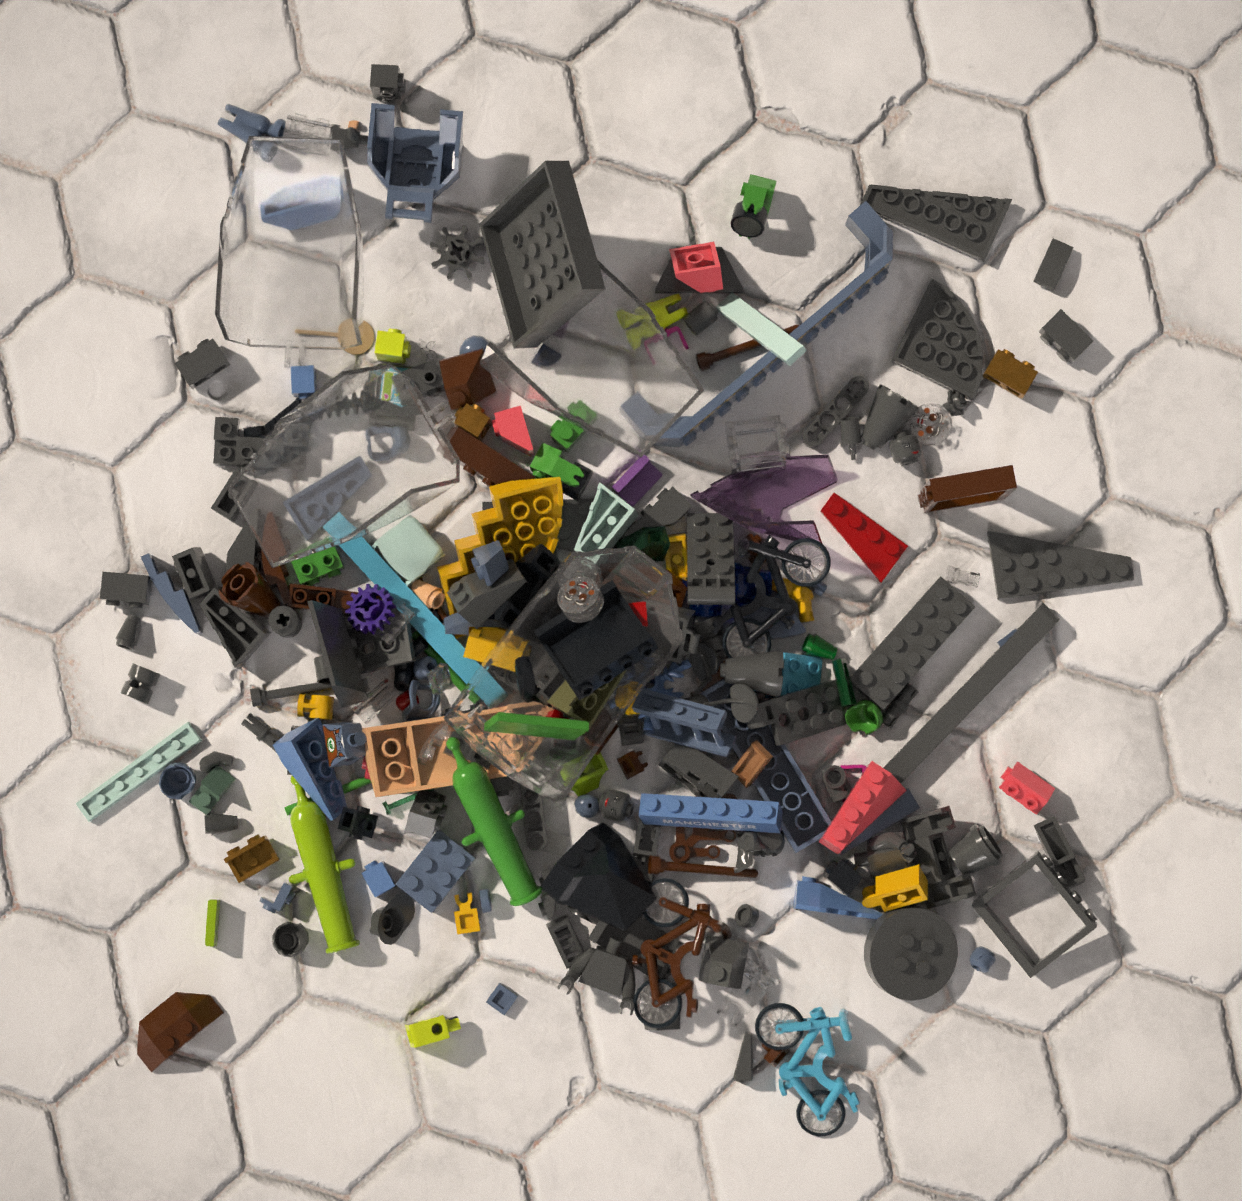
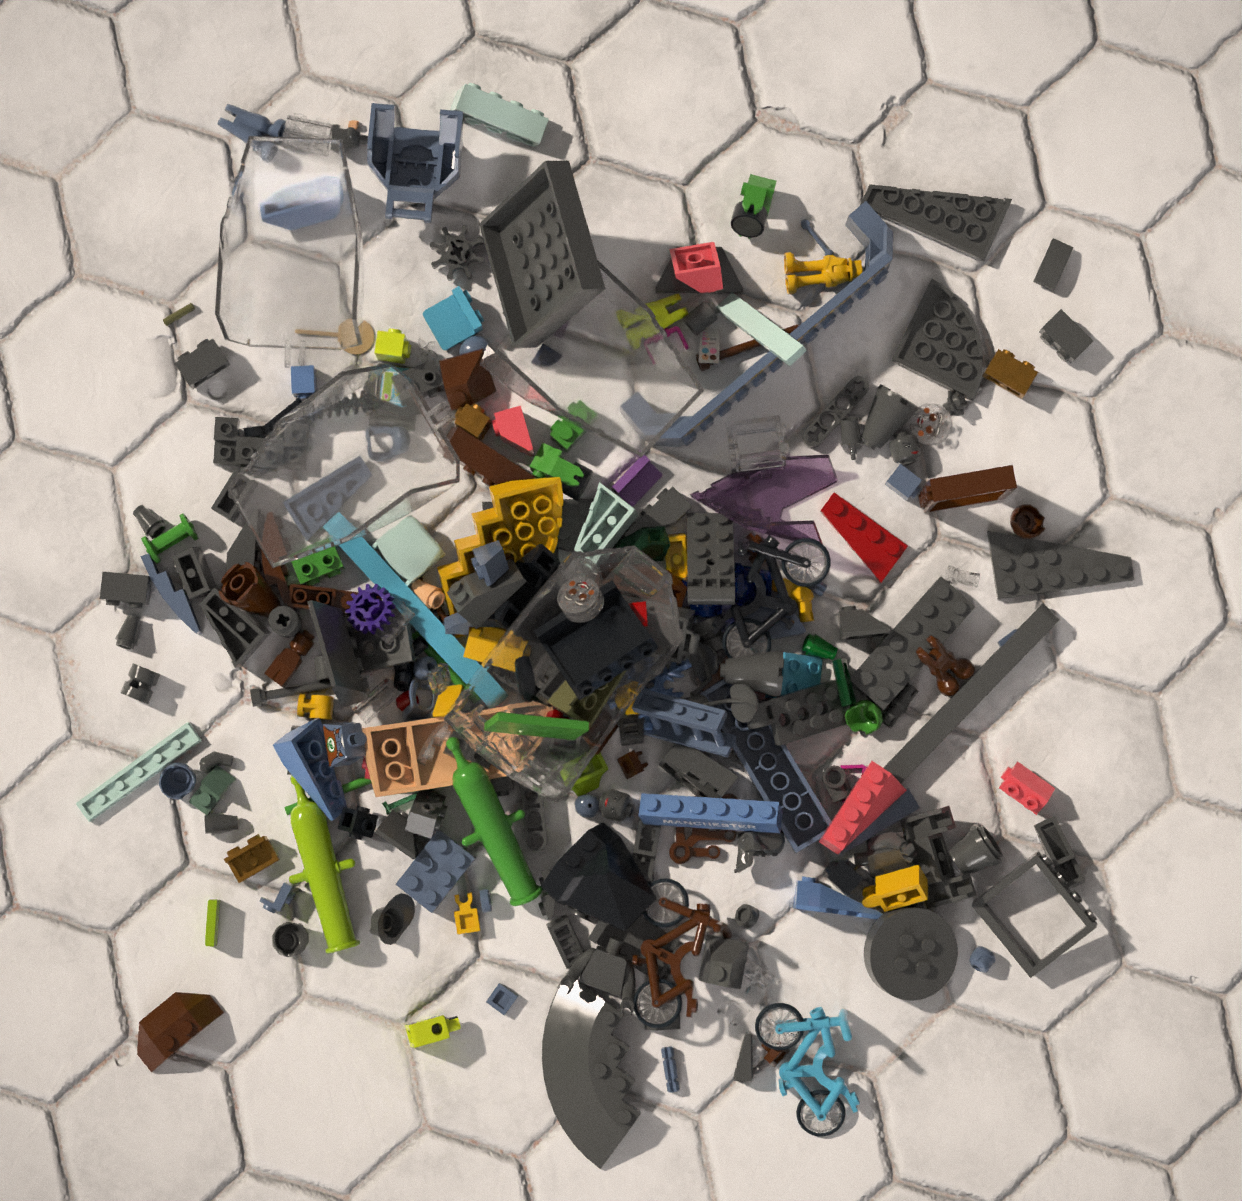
(149, 522): none -> dark grey cone
(170, 538): none -> bright green hose
(178, 314): none -> olive piece
(261, 731): dark grey pin -> none
(290, 658): none -> reddish brown piece
(378, 878): medium blue brick -> none
(387, 82): dark grey brick -> none
(394, 832): none -> dark grey slope
(446, 700): none -> yellow slope
(453, 319): none -> medium azure bracket
(500, 114): none -> light aqua wedge
(583, 1072): none -> dark grey brick
(657, 865): reddish brown piece -> none
(670, 1069): none -> sand blue axle
(710, 345): none -> white sticker
(751, 763): medium nougat tile -> none
(805, 225): none -> sand blue hinge
(833, 271): none -> yellow piece
(859, 624): none -> dark grey slope
(904, 483): none -> sand blue brick
(941, 660): none -> reddish brown piece
(1027, 521): none -> reddish brown hair

